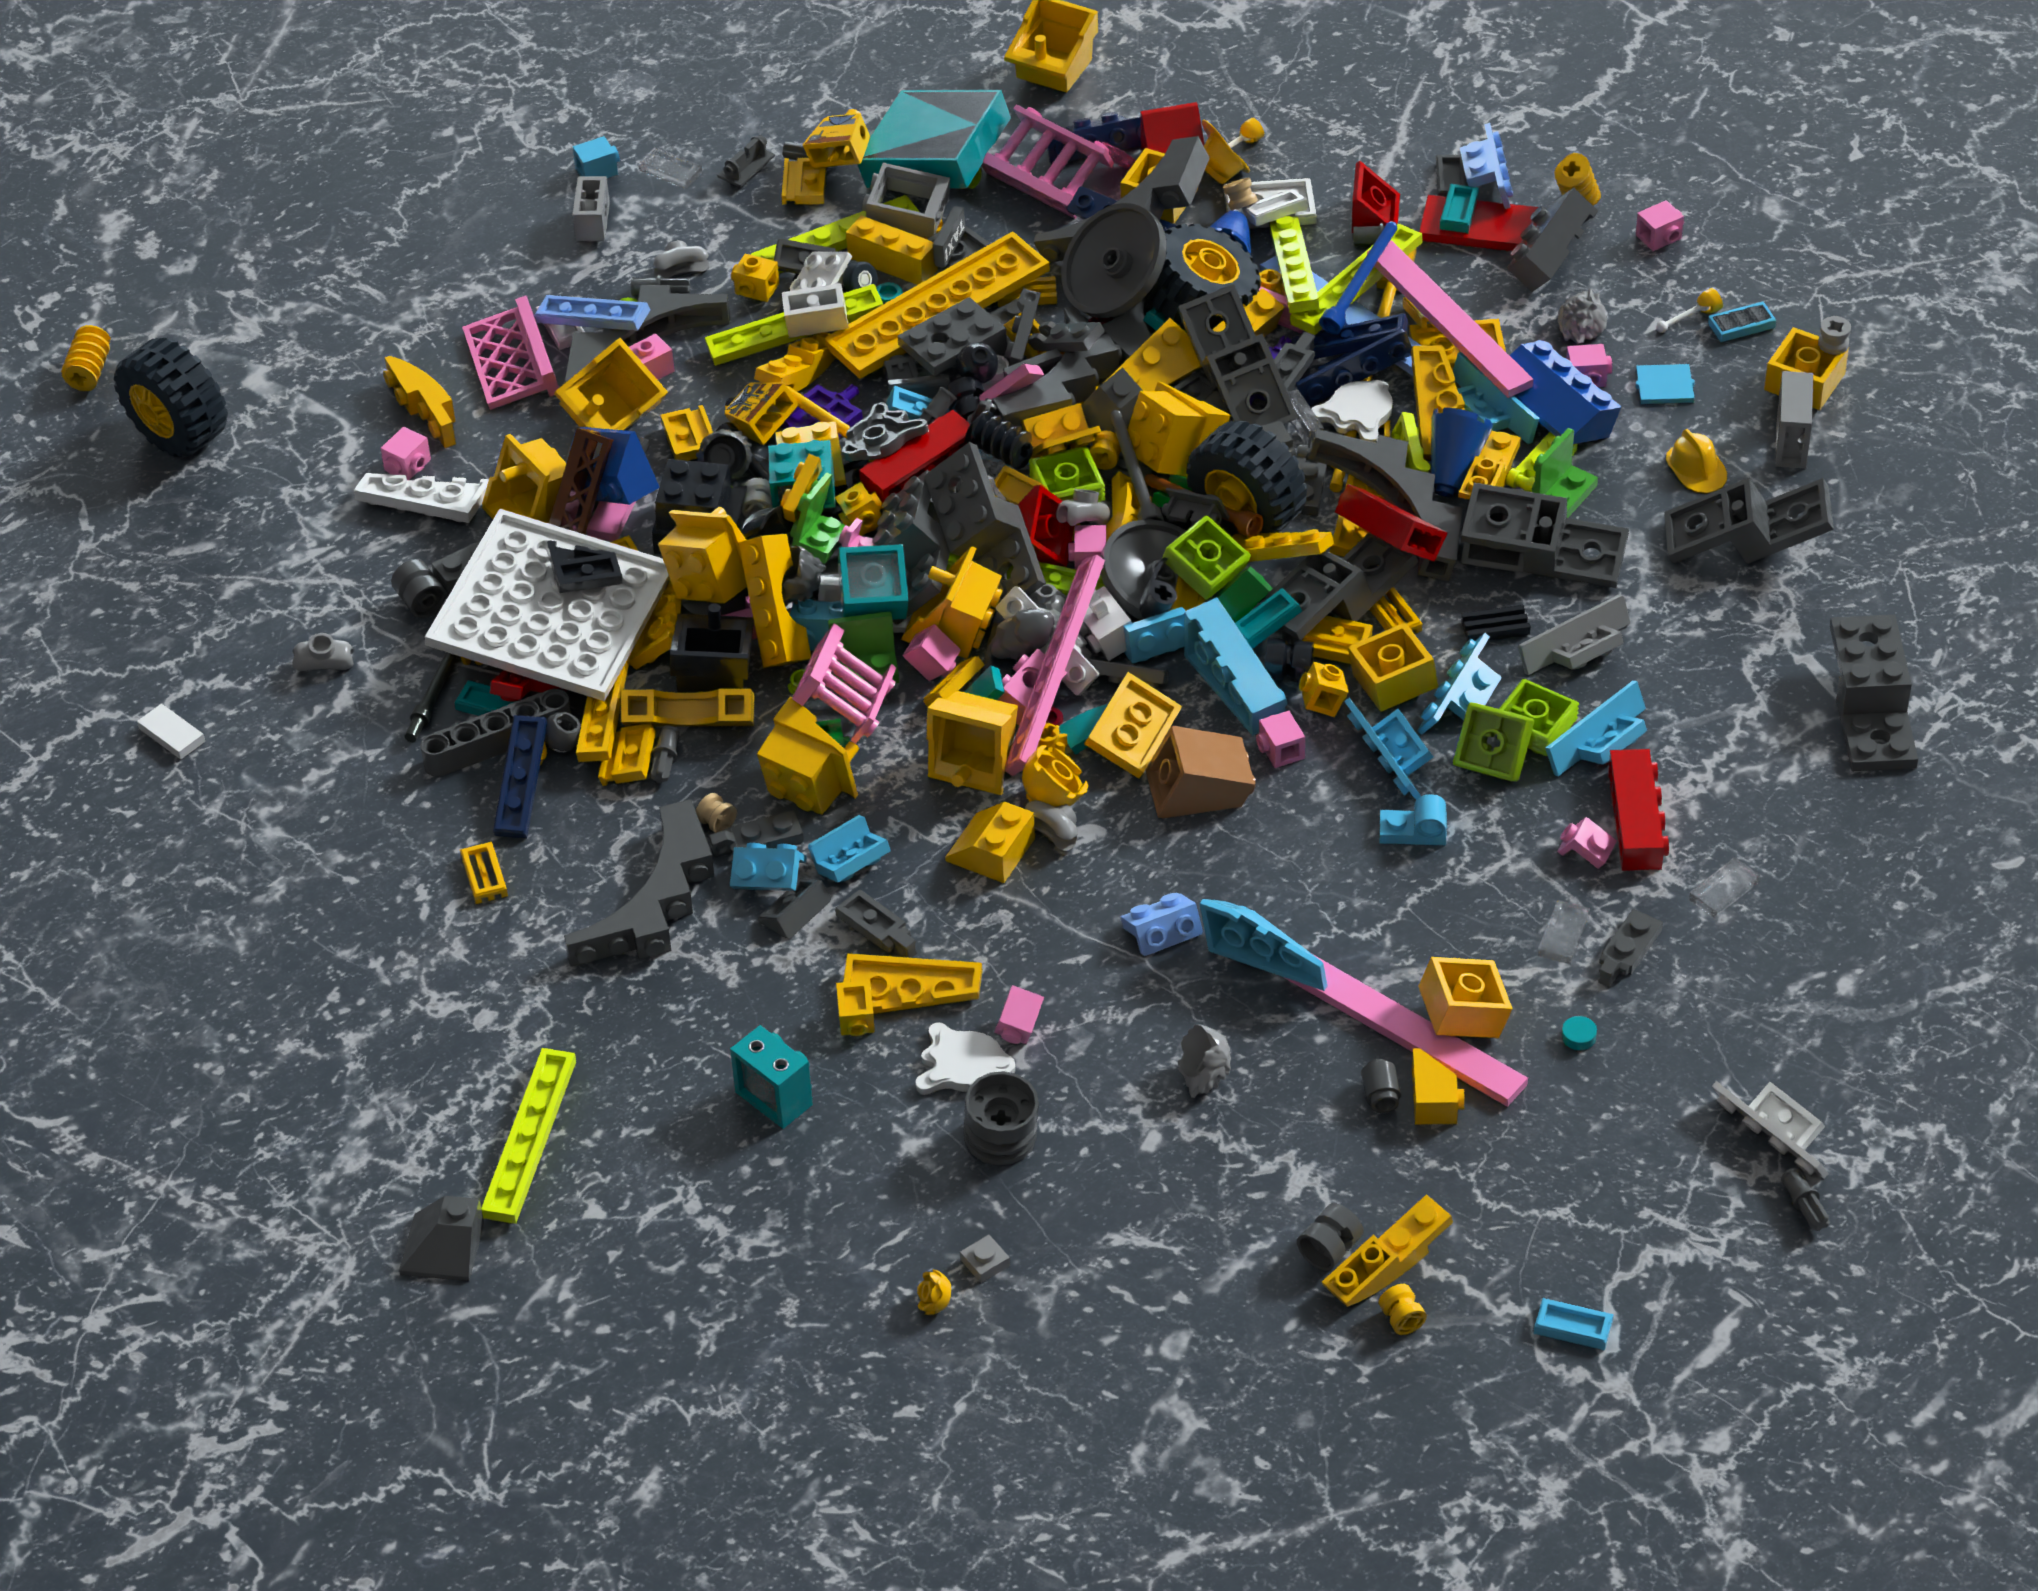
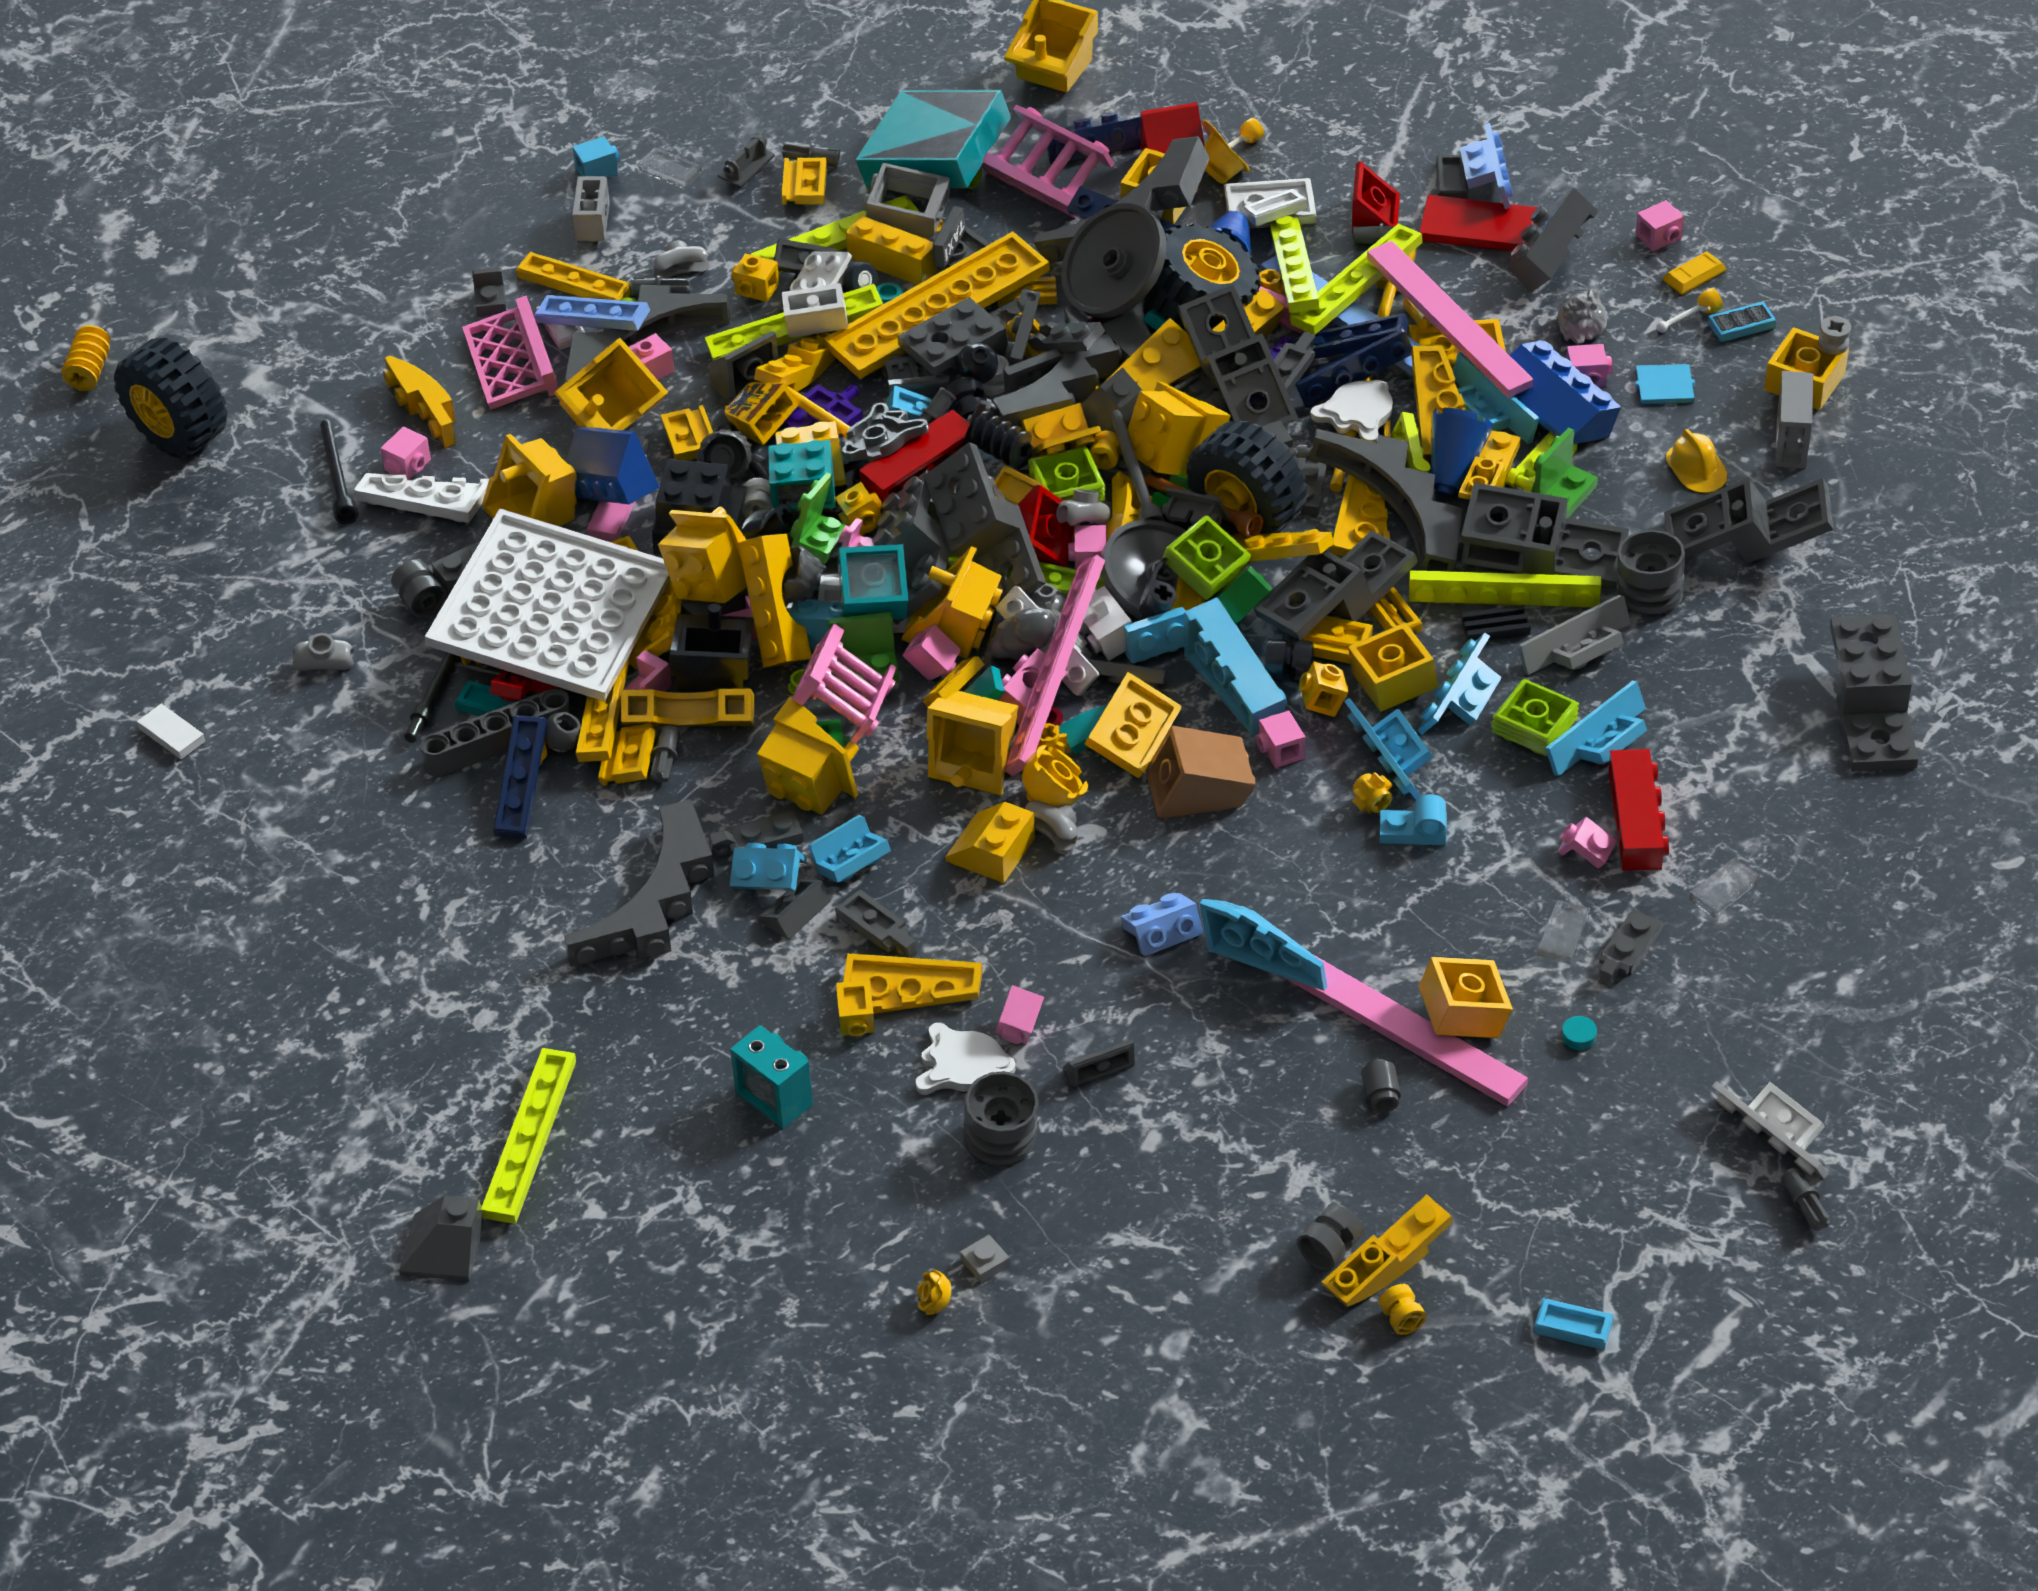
(344, 507): none -> black piece
(488, 890): yellow tile -> none
(489, 291): none -> dark grey bracket
(571, 278): none -> yellow tile
(574, 478): reddish brown fence -> none
(583, 567): black wing -> none
(653, 673): none -> bright pink panel
(716, 813): tan wheel -> none
(737, 368): none -> dark grey slope
(804, 475): yellow plate -> none
(838, 140): yellow torso -> none
(1016, 380): bright pink tile -> none
(1100, 1063): none -> dark grey slope
(1120, 157): clear pink wheel -> none
(1204, 1059): light grey hair -> none
(1240, 193): tan wheel -> none
(1268, 617): teal tile -> none
(1307, 421): clear tile -> none
(1334, 318): blue piece -> none
(1372, 793): none -> yellow gear
(1390, 523): red slope -> none
(1434, 1091): yellow slope -> none
(1459, 208): teal tile -> none
(1475, 752): lime brick -> none
(1504, 588): none -> neon yellow plate
(1577, 173): yellow piece -> none
(1651, 571): none -> dark grey wheel
(1694, 273): none -> yellow tile

